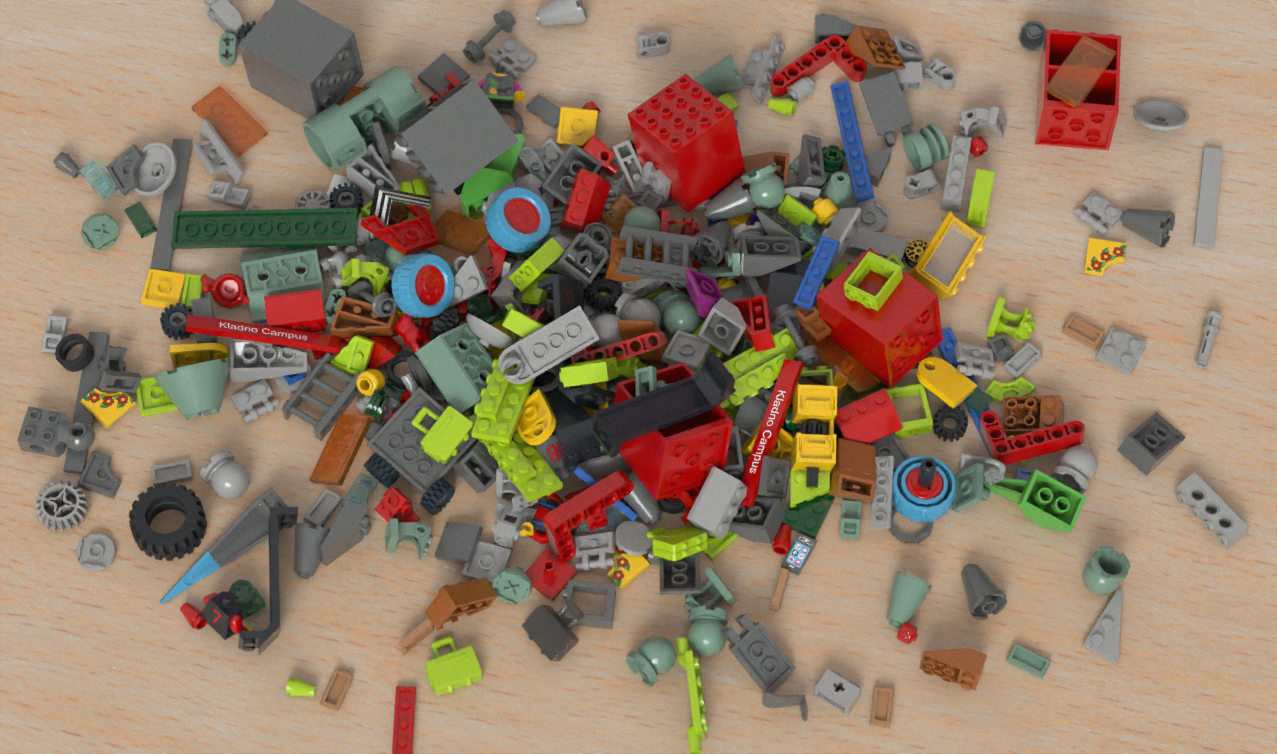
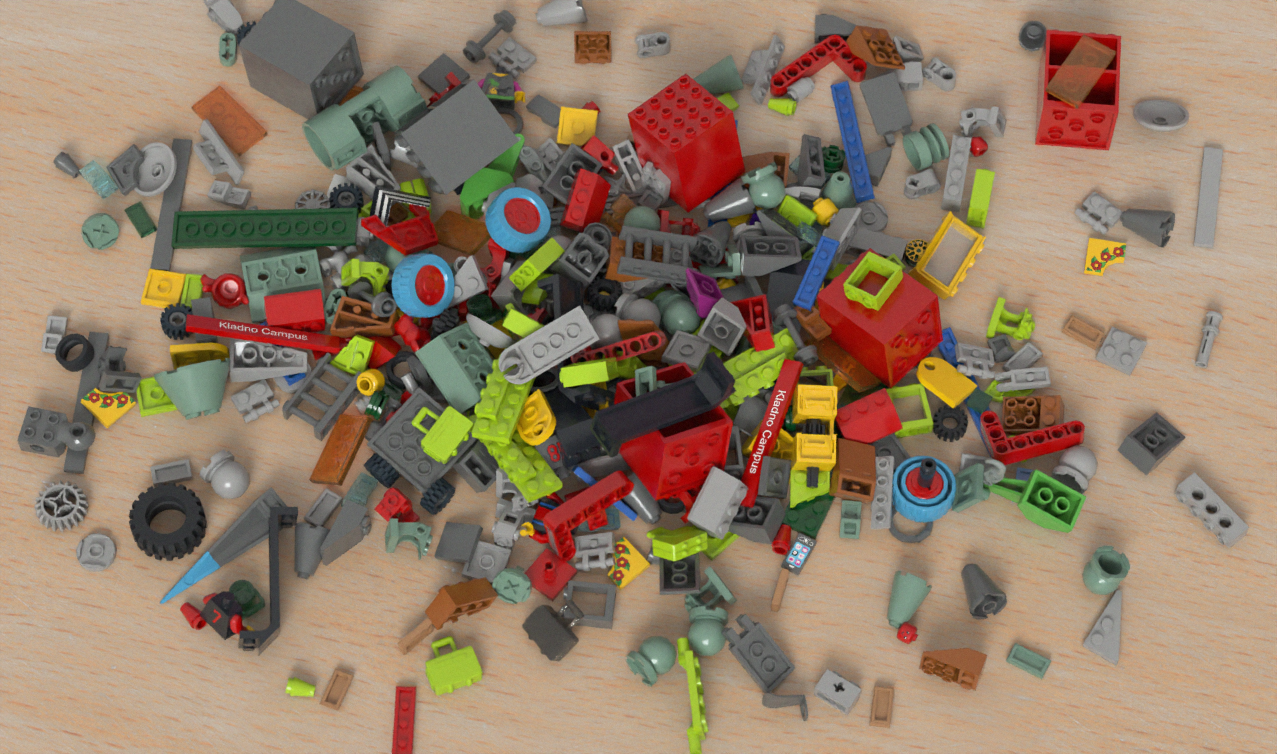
(98, 476): dark grey tile -> none
(592, 47): none -> dark orange slope
(632, 538): light grey tile -> none
(1023, 379): none -> light grey hinge

